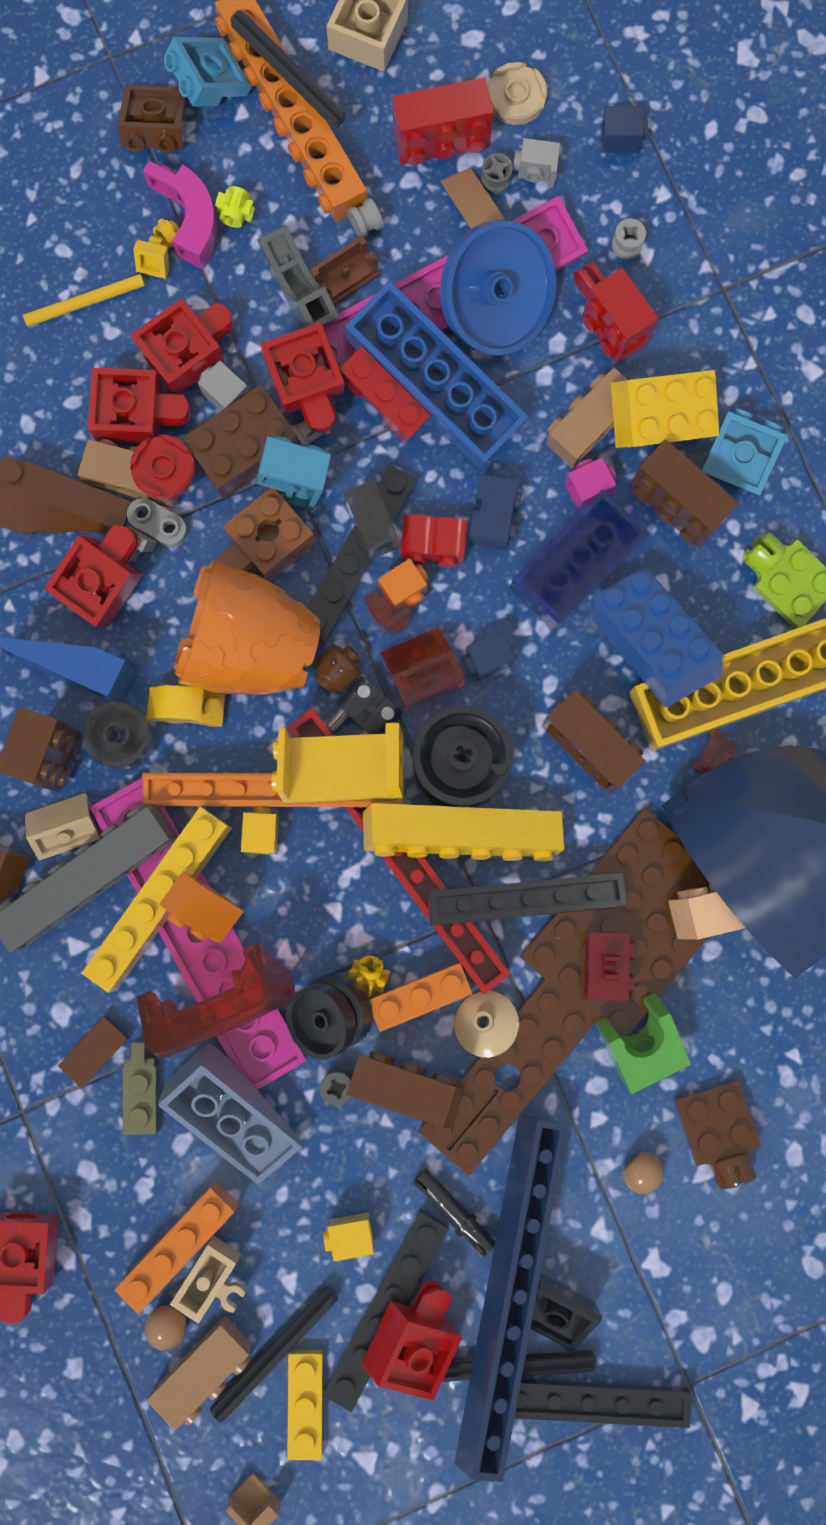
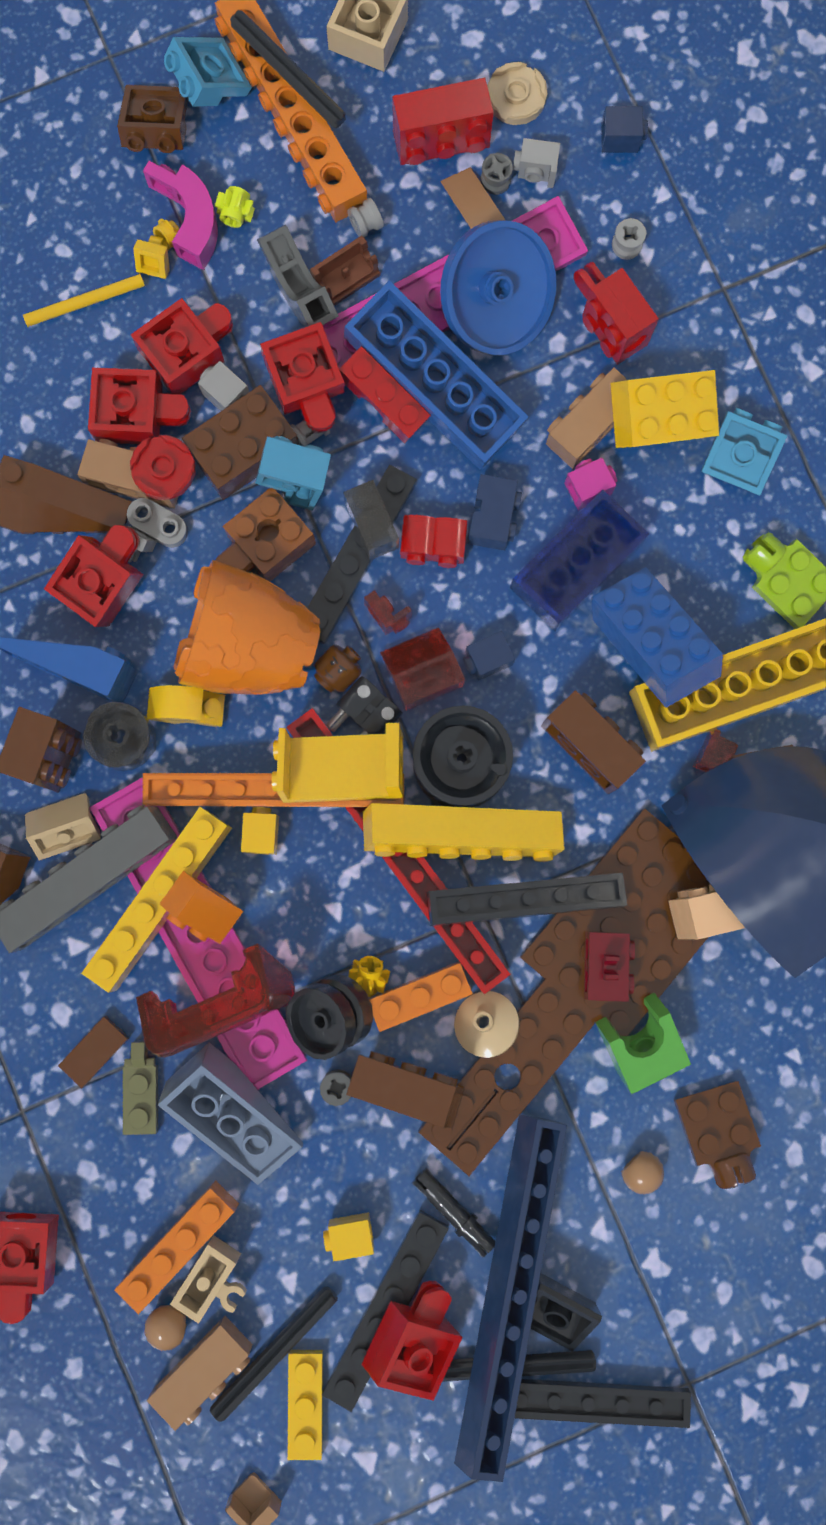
(404, 585): orange brick -> none
(682, 494): reddish brown brick -> none

